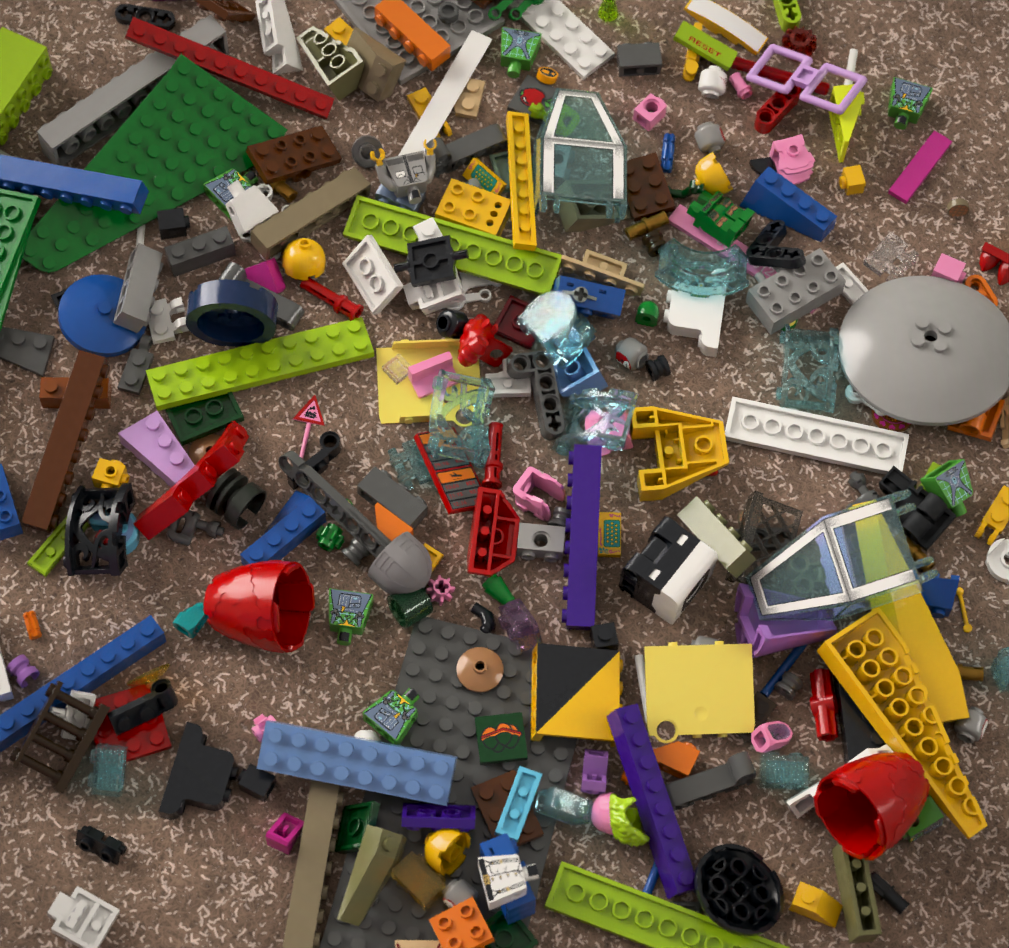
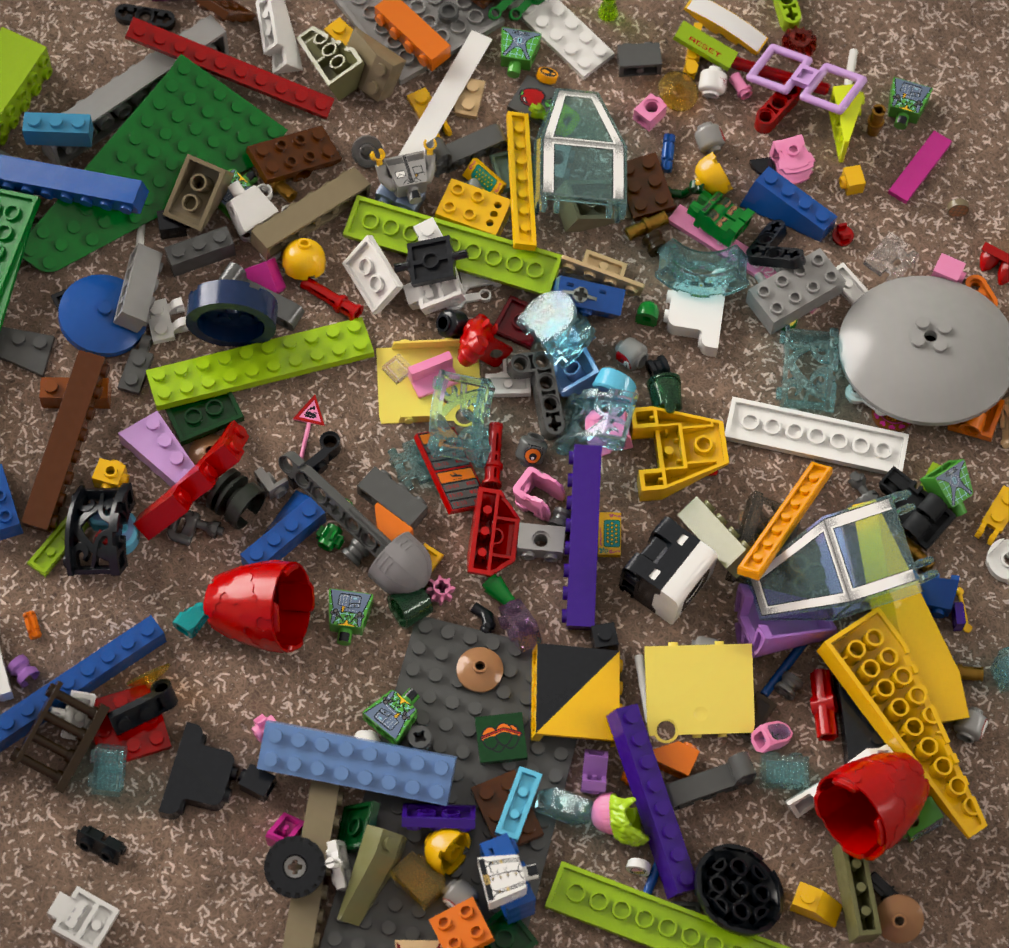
(57, 129): none -> dark azure brick
(197, 192): none -> dark tan slope
(268, 483): none -> light grey bracket
(281, 855): none -> black bush
(338, 860): none -> white plate
(419, 743): none -> dark grey wheel
(531, 449): none -> dark grey head
(613, 379): none -> medium azure animal
(638, 866): none -> white tile
(665, 391): none -> clear green hat
(683, 85): none -> clear yellow dish
(784, 521): none -> light orange tile
(842, 235): none -> red plate
(876, 120): none -> pearl gold pin
(902, 906): none -> medium nougat dish
(958, 616): none -> dark purple tile

